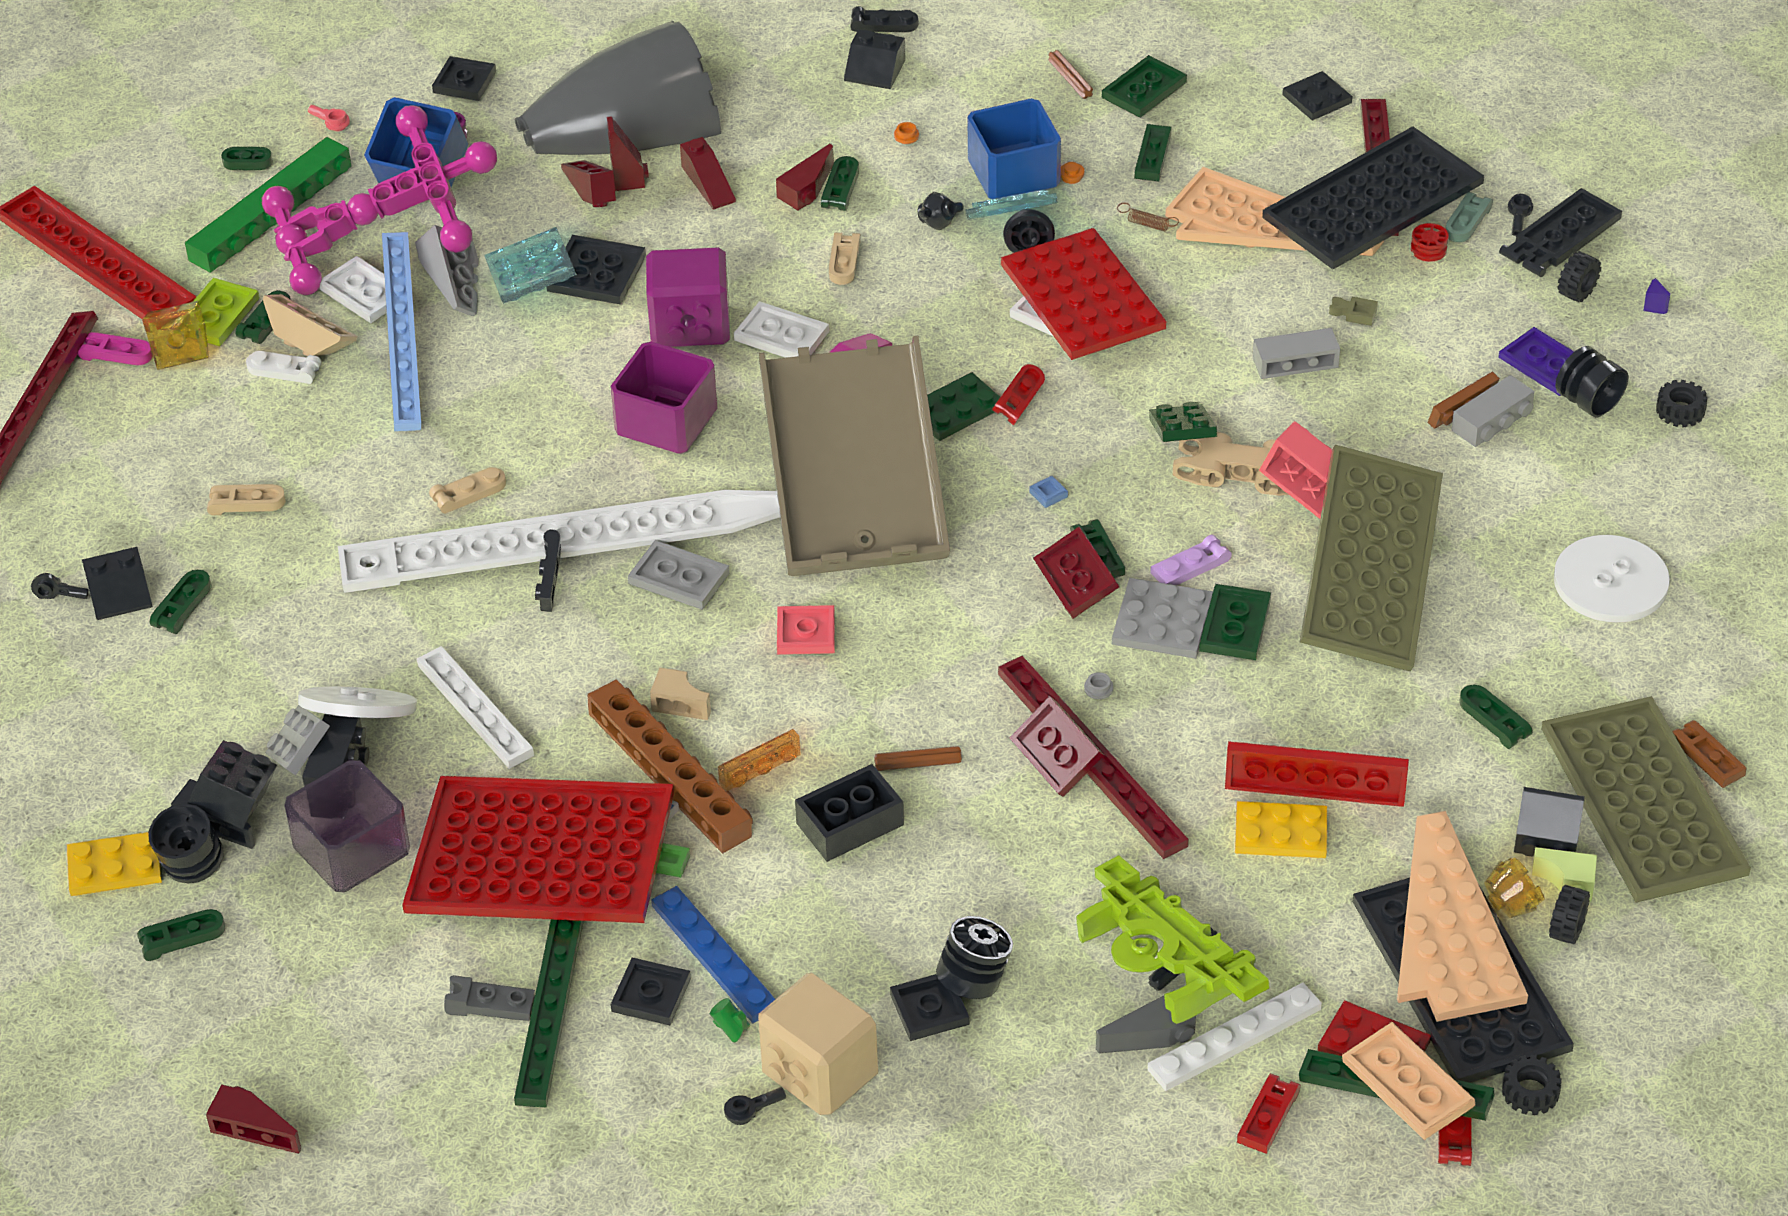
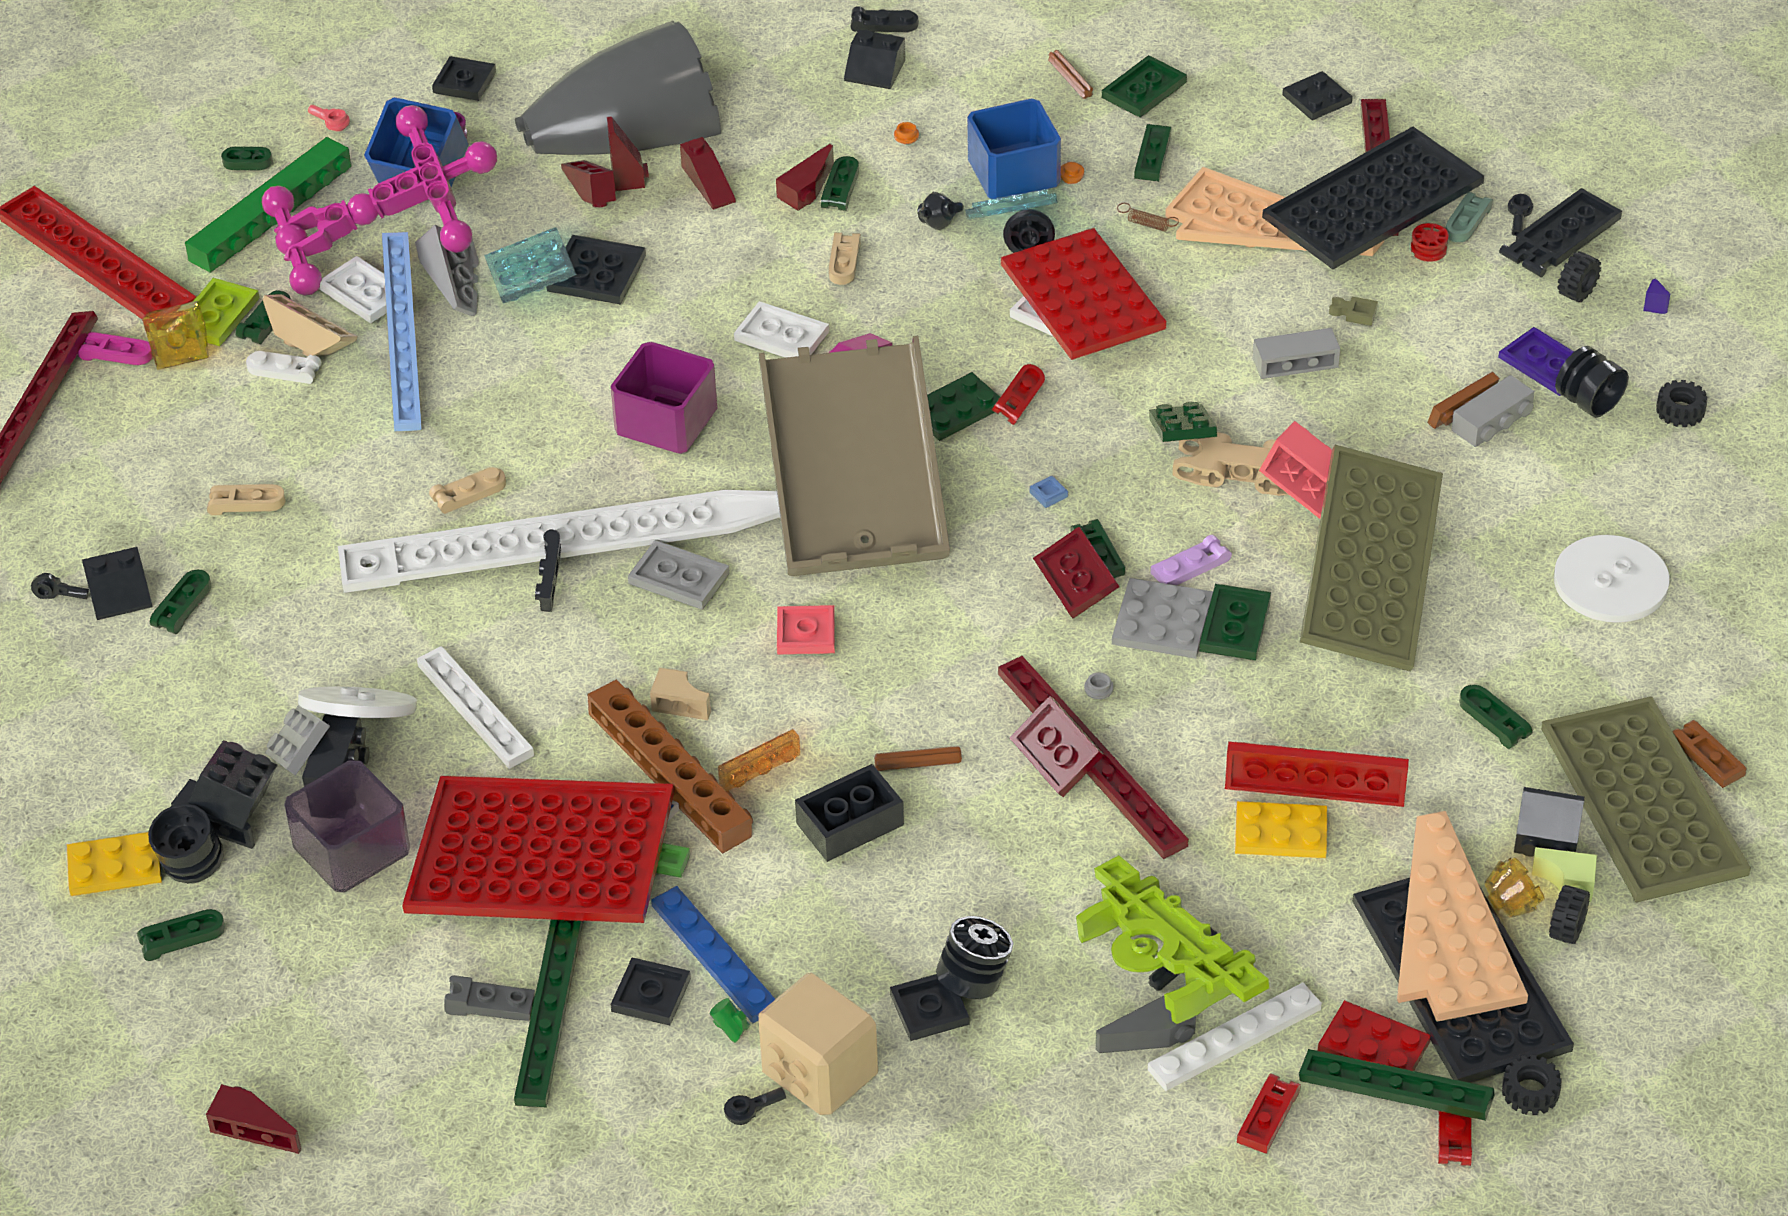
(688, 297): magenta plate -> none
(1408, 1080): light nougat tile -> none

